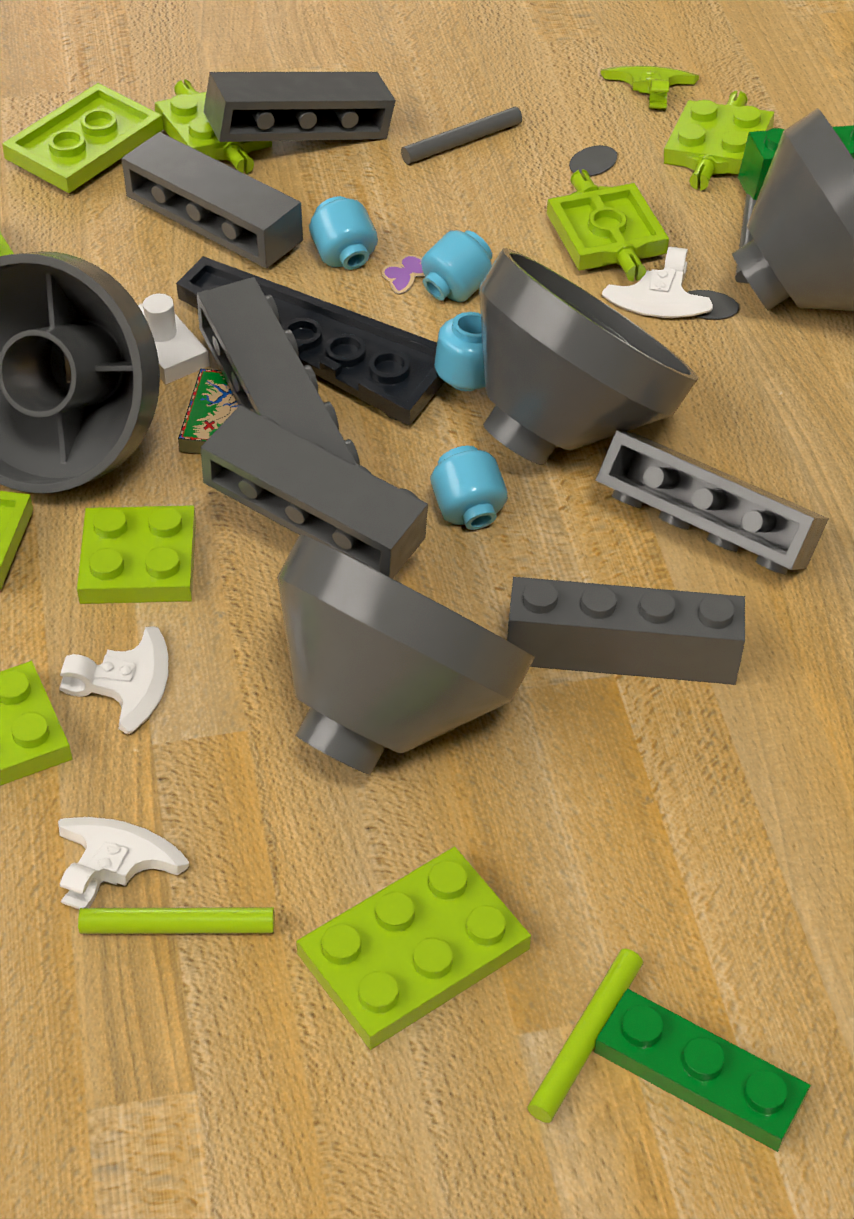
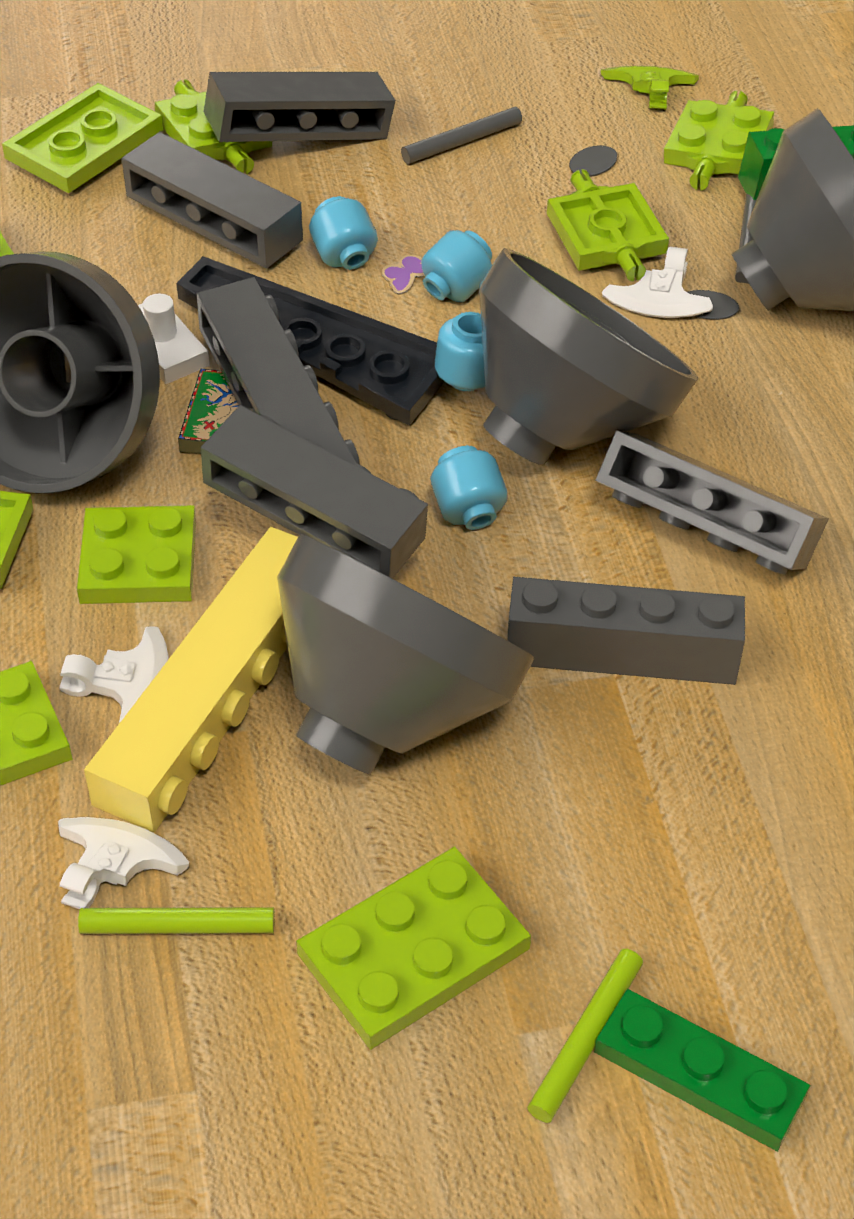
(196, 695): none -> light yellow brick

